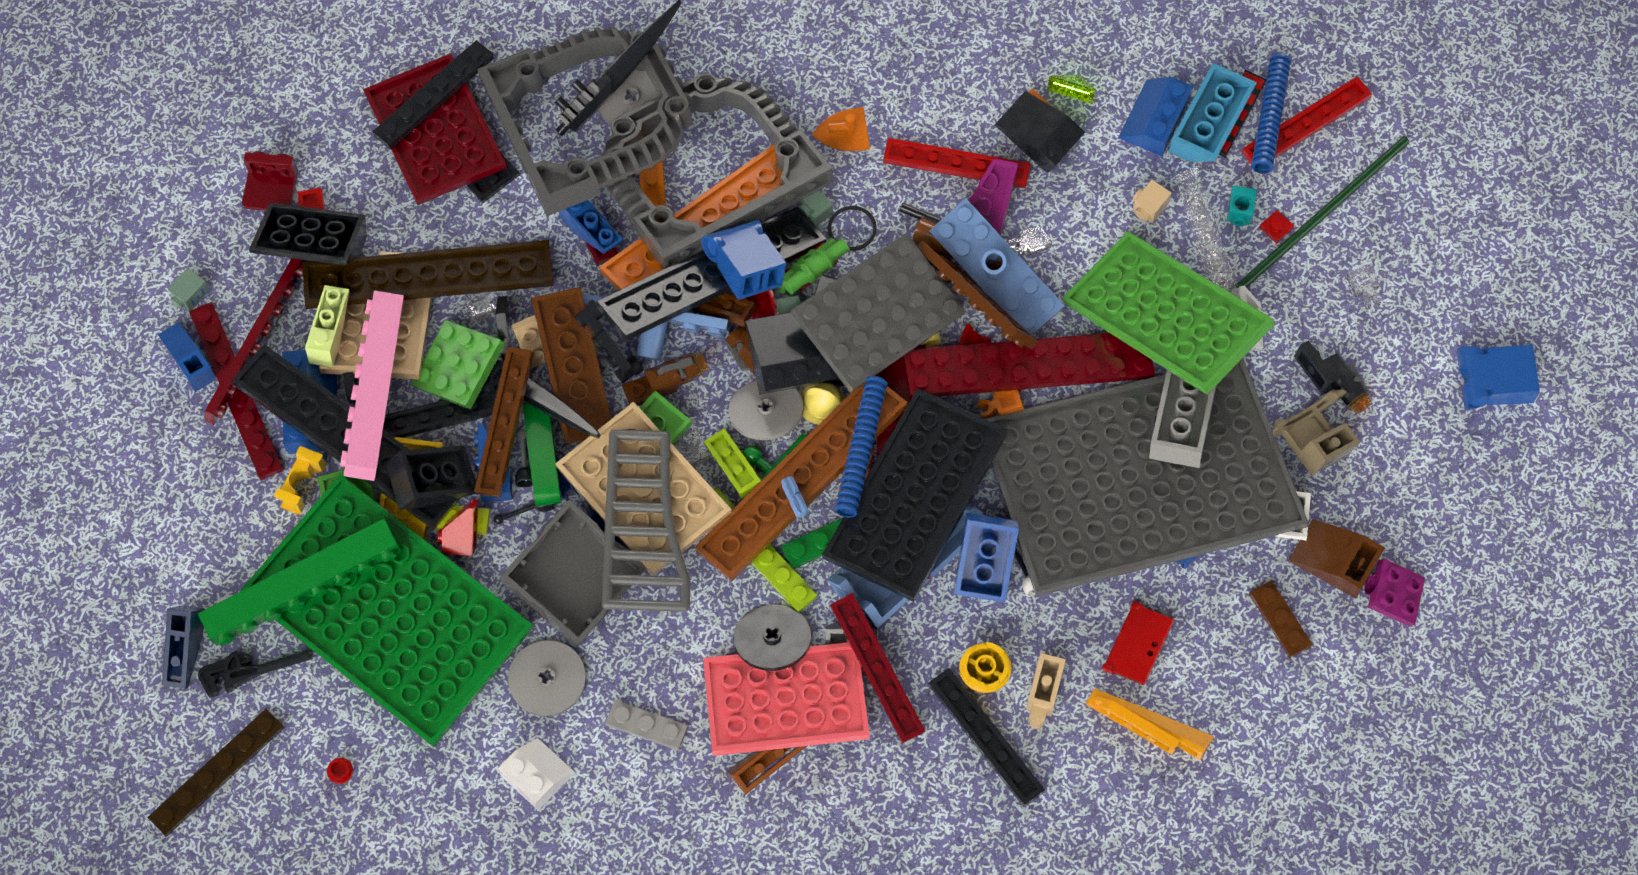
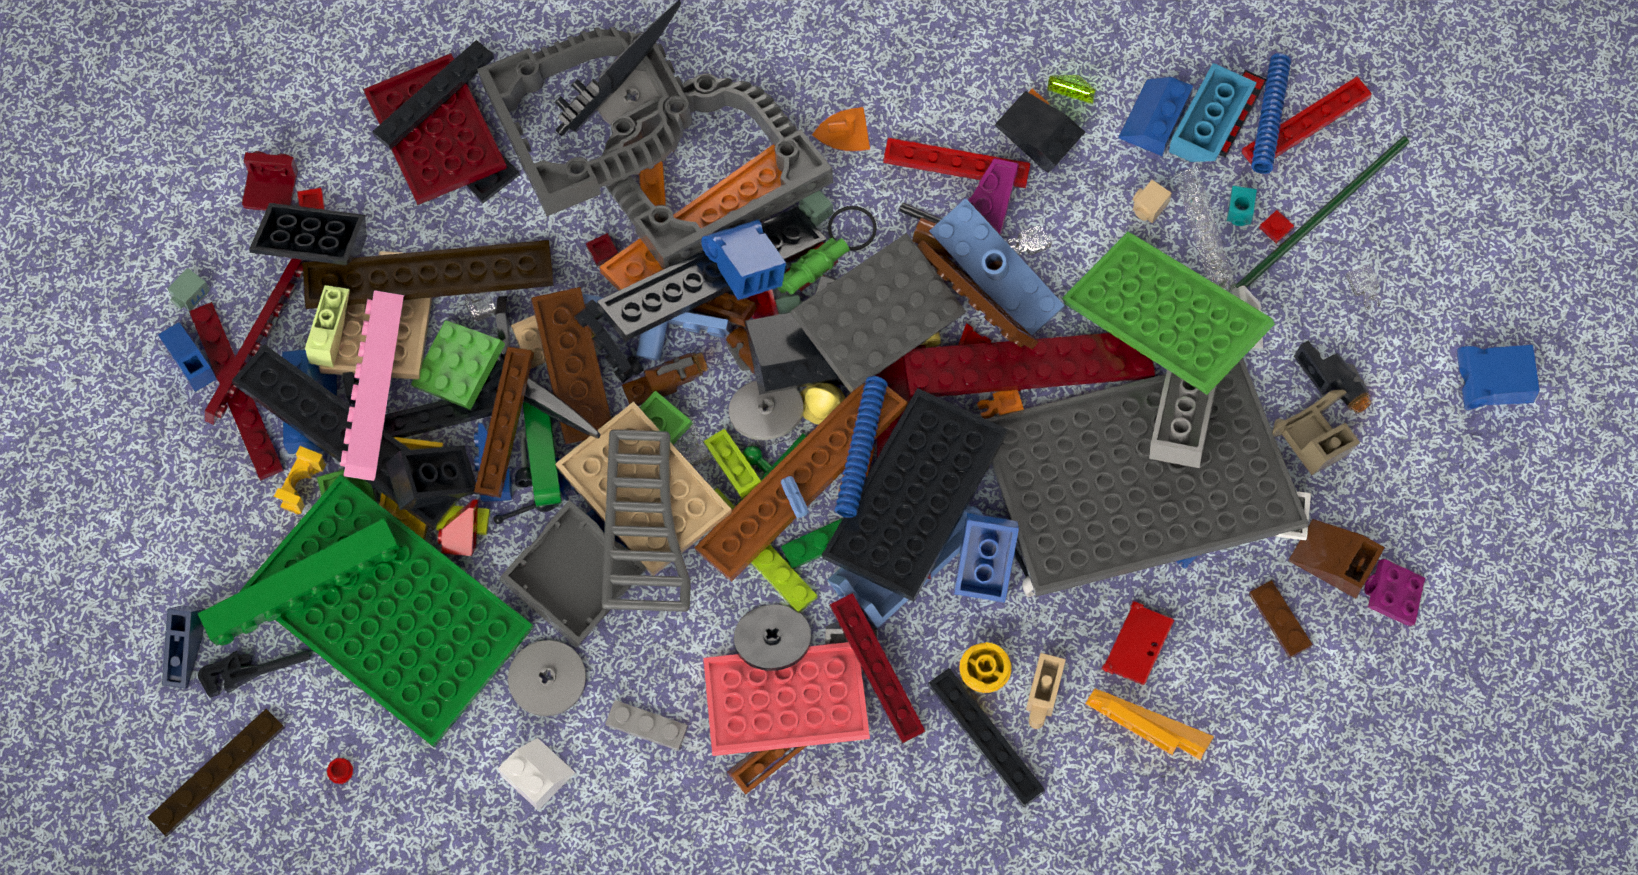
(590, 226): blue slope -> none

